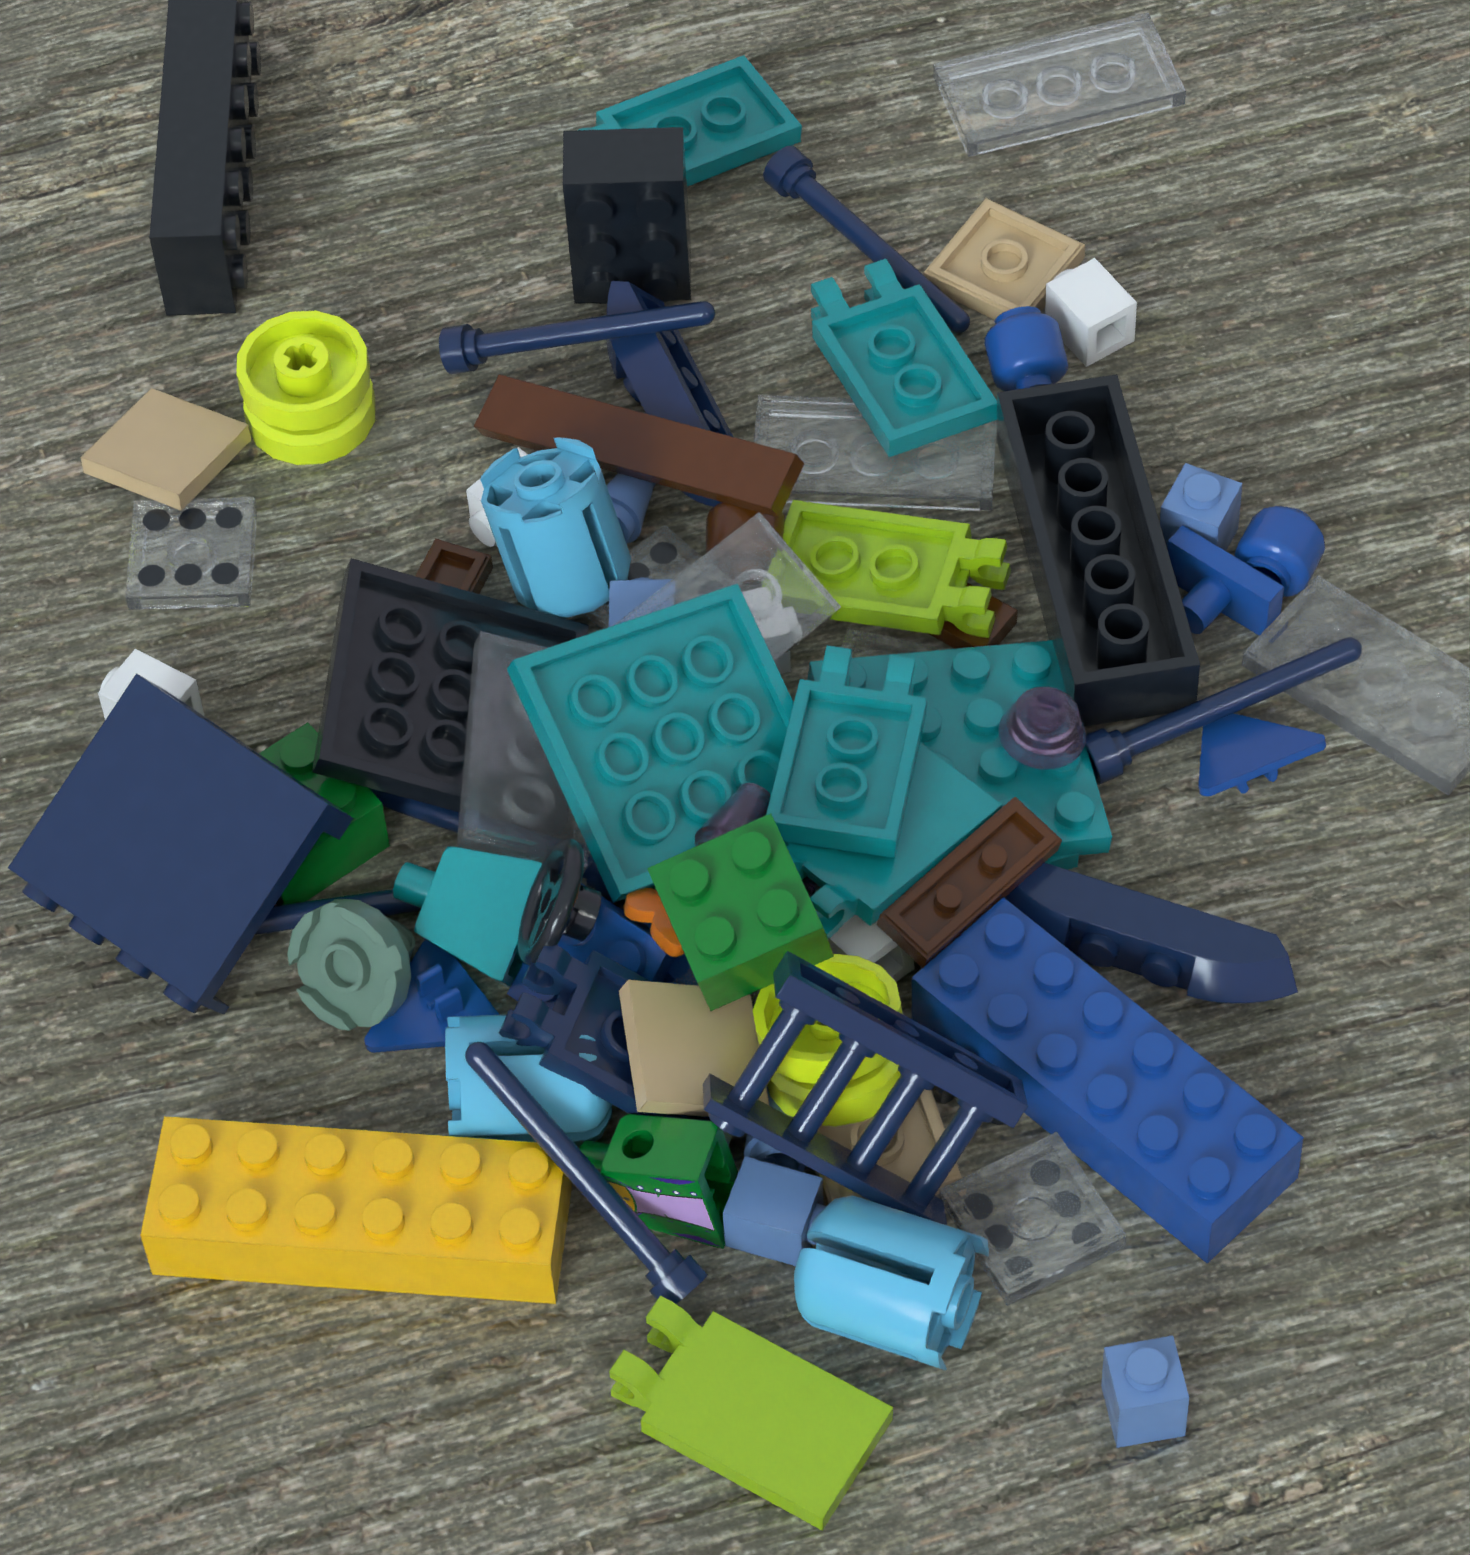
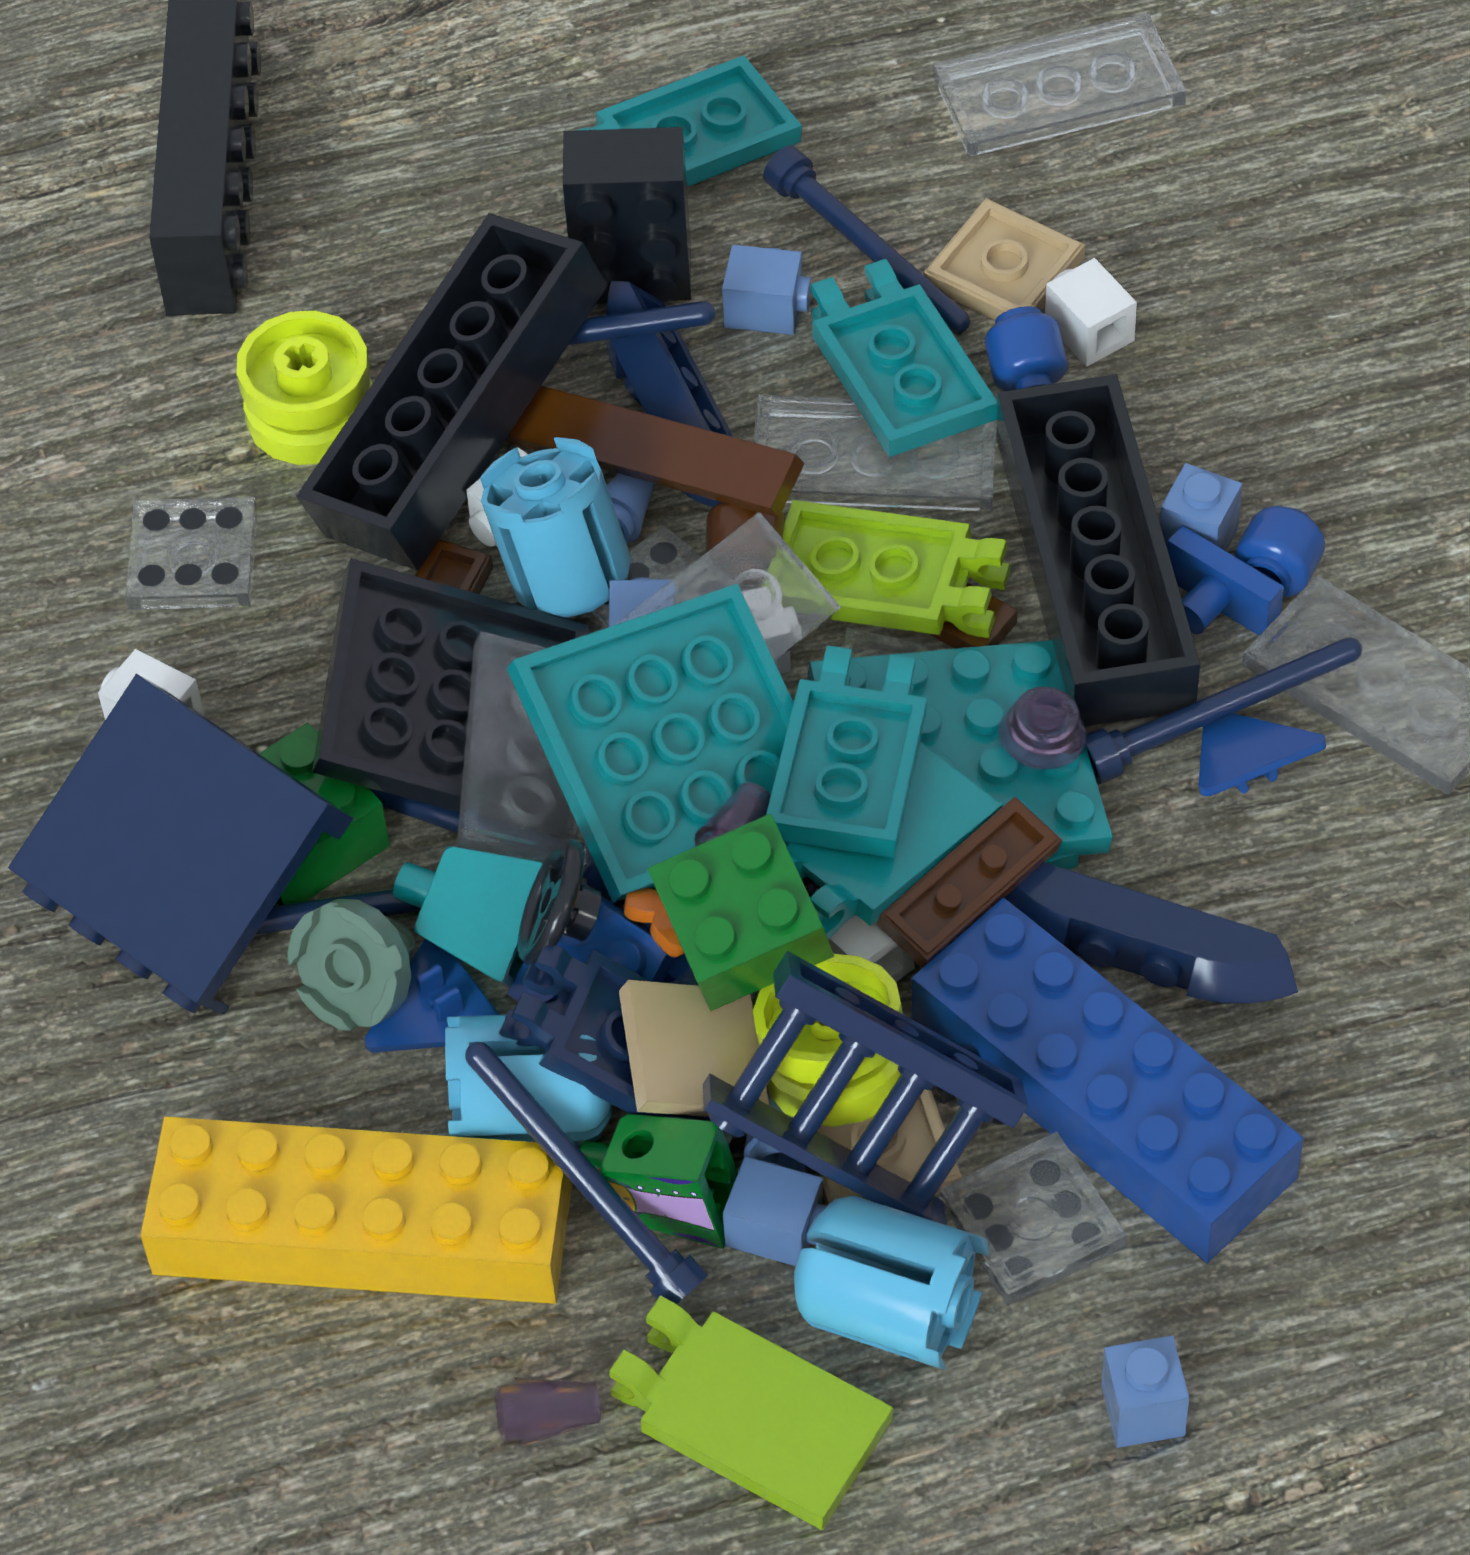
(166, 449): tan tile -> none
(452, 391): none -> black brick
(544, 1408): none -> clear purple cone
(765, 289): none -> medium blue brick

